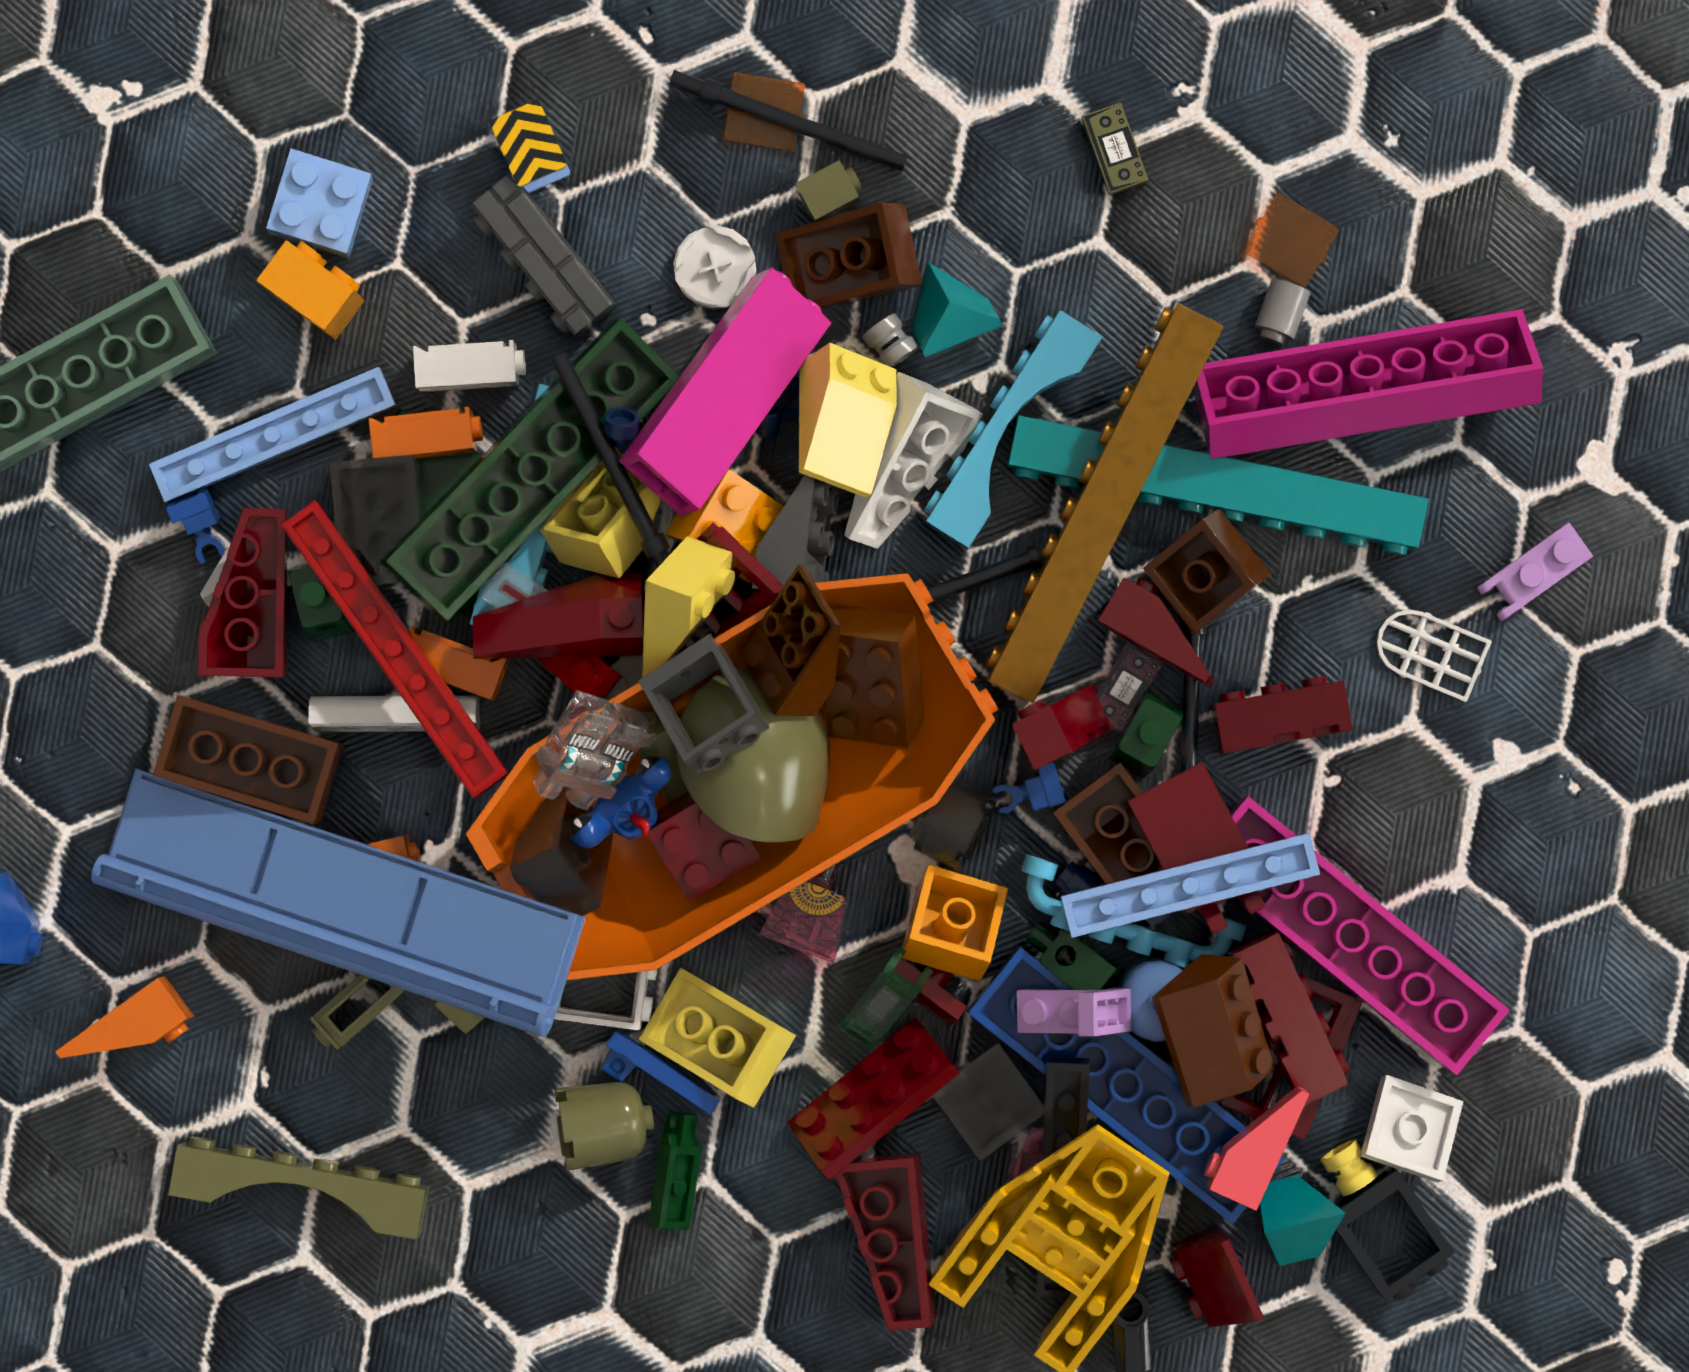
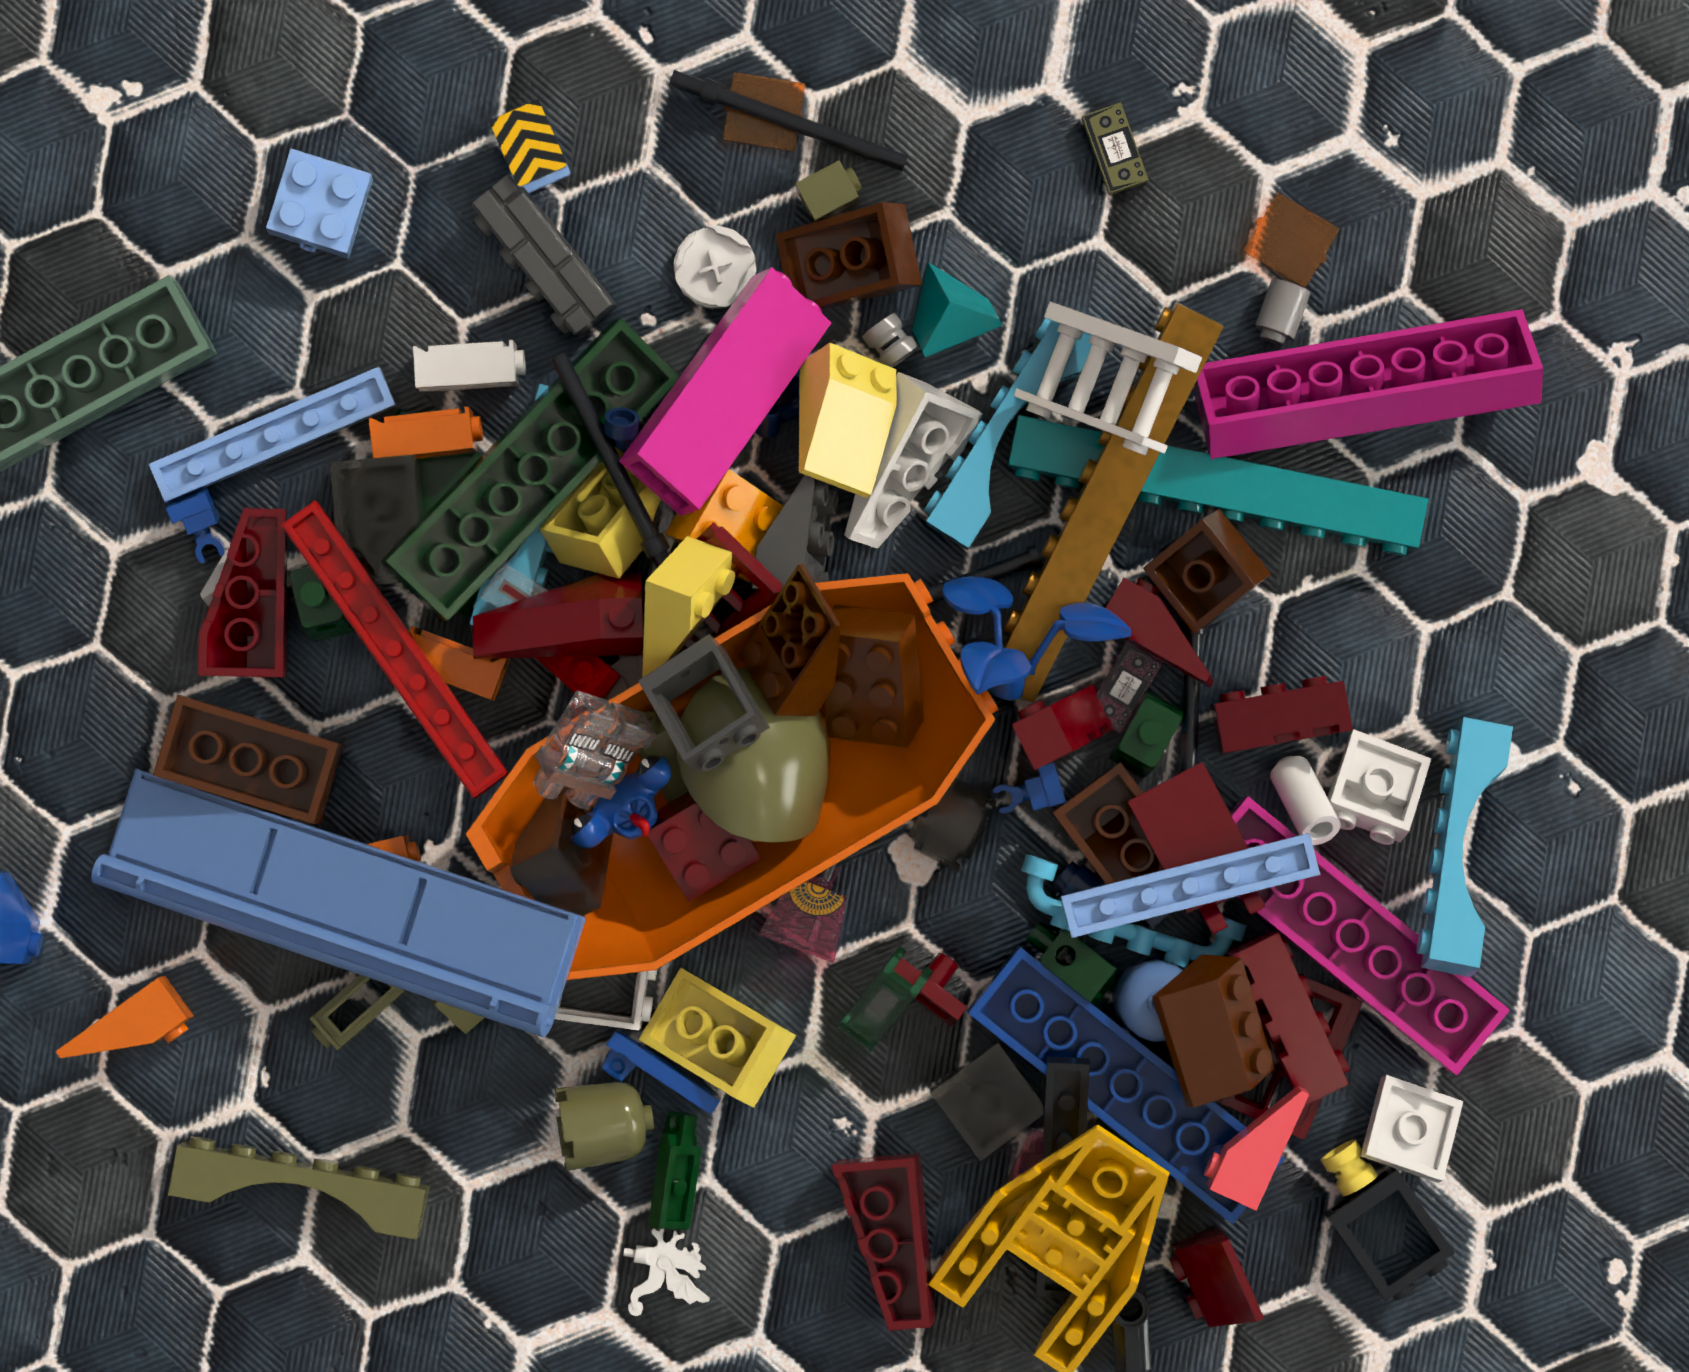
(311, 290): light orange brick -> none
(373, 713): white brick -> none
(666, 1259): none -> white piece
(872, 1098): dark red plate -> none
(954, 922): light orange brick -> none
(1006, 669): none -> blue plant
(1074, 1011): lavender bracket -> none
(1135, 350): none -> white fence
(1297, 1219): teal slope -> none
(1305, 799): none -> white brick
(1378, 787): none -> white plate
(1441, 668): white window -> none
(1453, 927): none -> medium azure arch
(1538, 569): lavender hinge -> none

